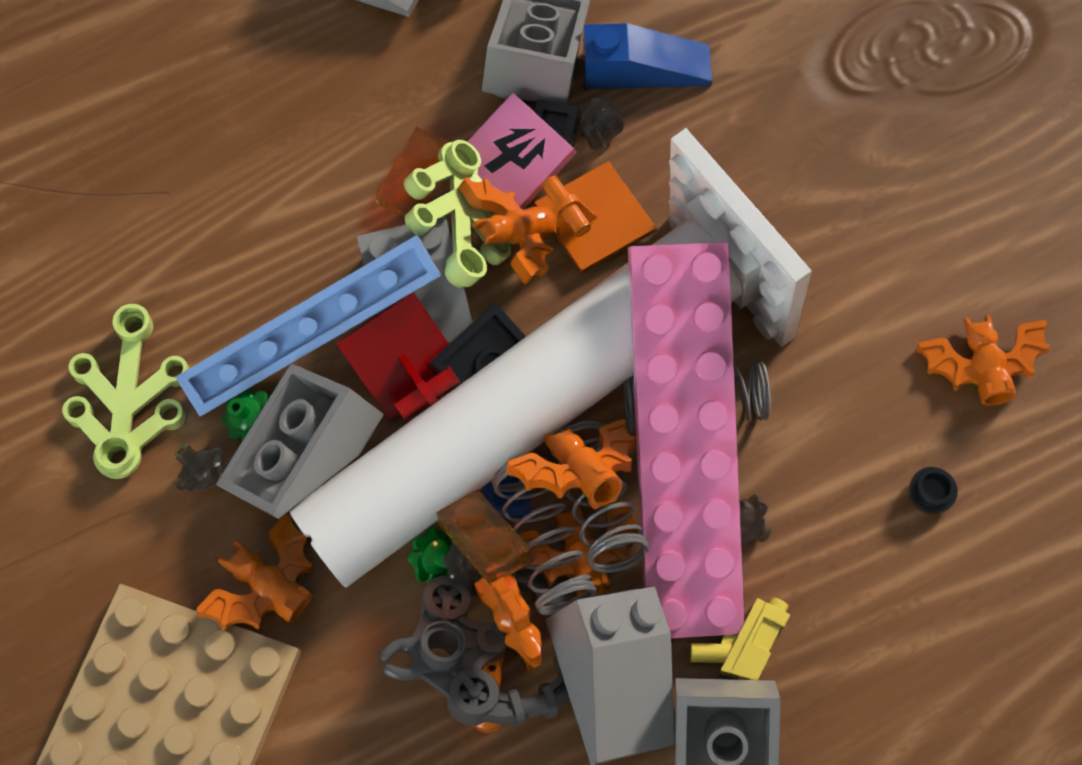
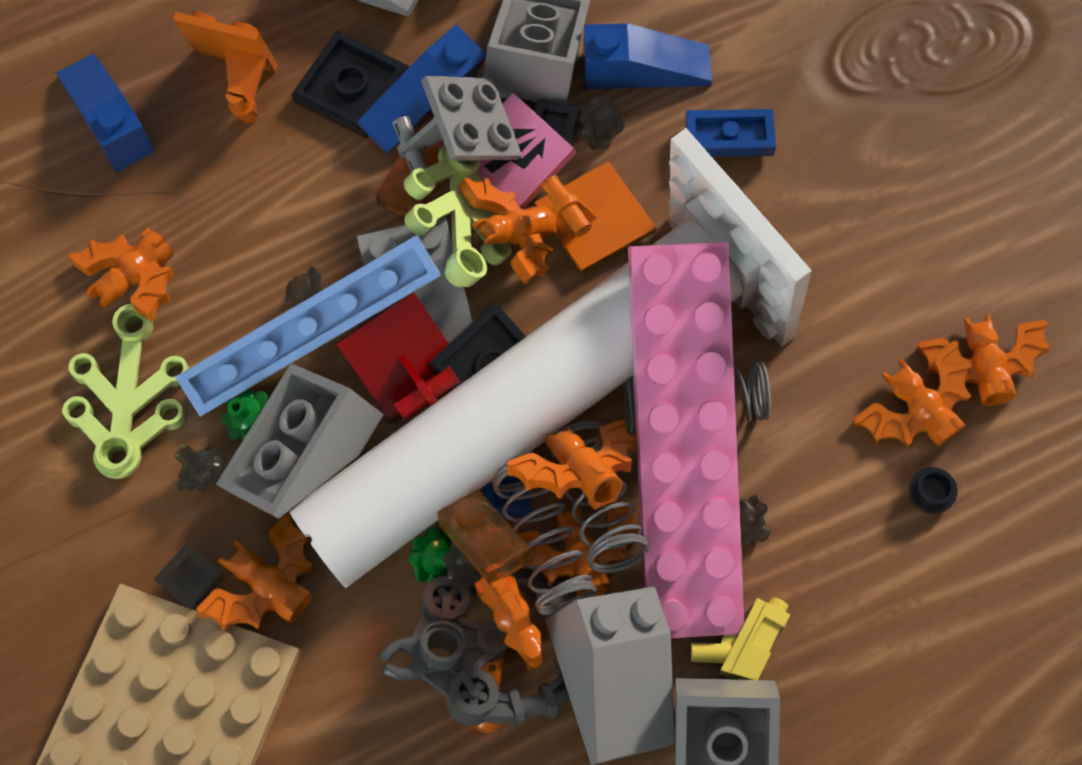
(106, 112): none -> blue slope
(133, 266): none -> orange animal
(189, 577): none -> clear smoke plate
(240, 47): none -> orange plate
(303, 287): none -> clear smoke plant
(347, 81): none -> black tile
(449, 56): none -> blue slope
(465, 117): none -> light grey plate
(733, 131): none -> blue plate
(927, 409): none -> orange animal

